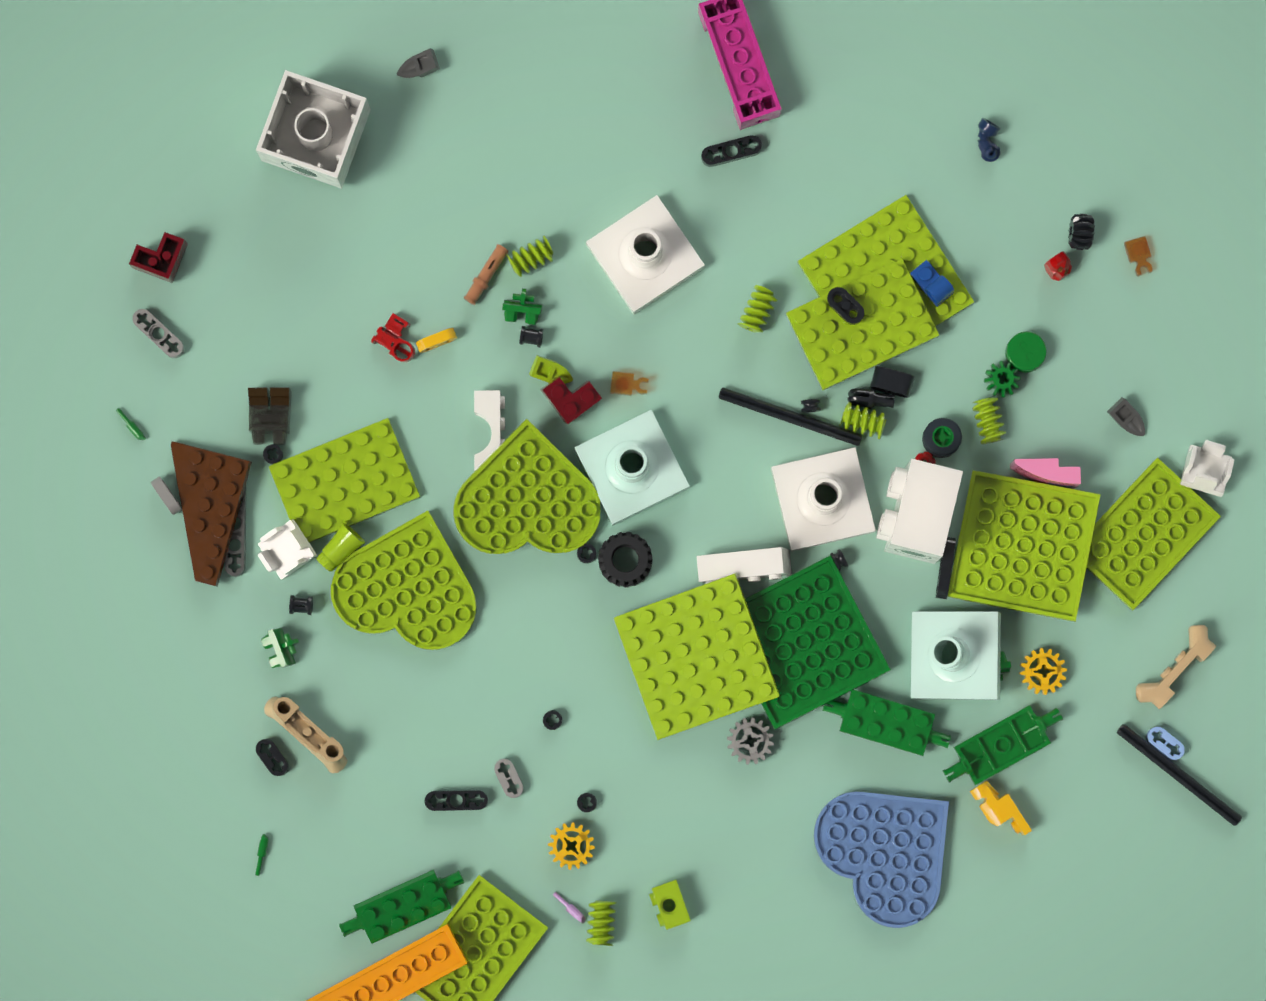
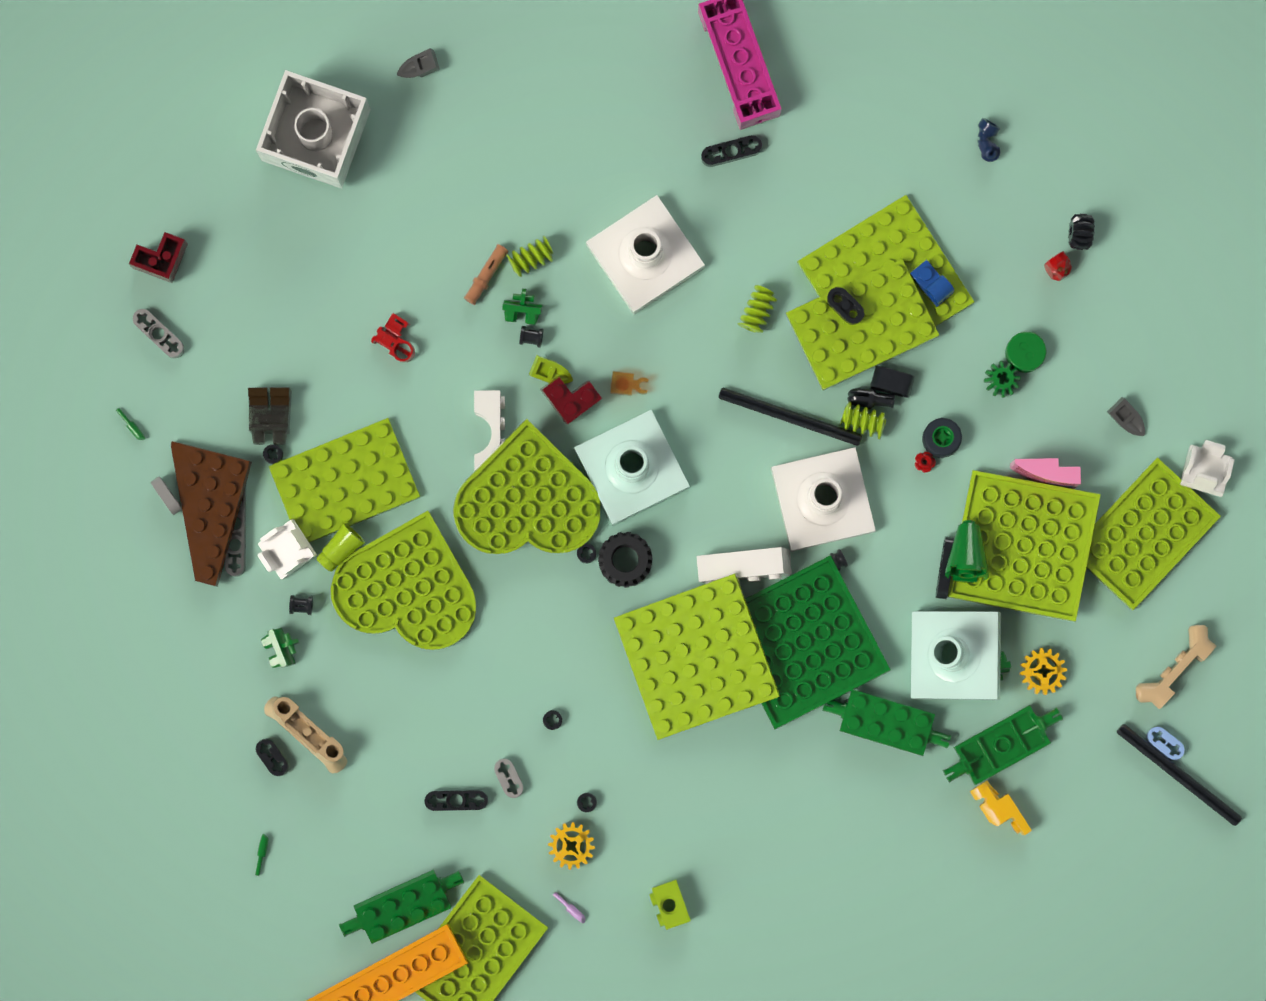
(436, 340): yellow beam -> none
(601, 923): lime piece -> none
(752, 750): light grey gear -> none
(810, 405): black bush -> none
(888, 849): medium blue plate -> none
(922, 510): white brick -> none
(967, 555): none -> green cone
(988, 420): lime piece -> none
(1138, 252): clear orange plate -> none

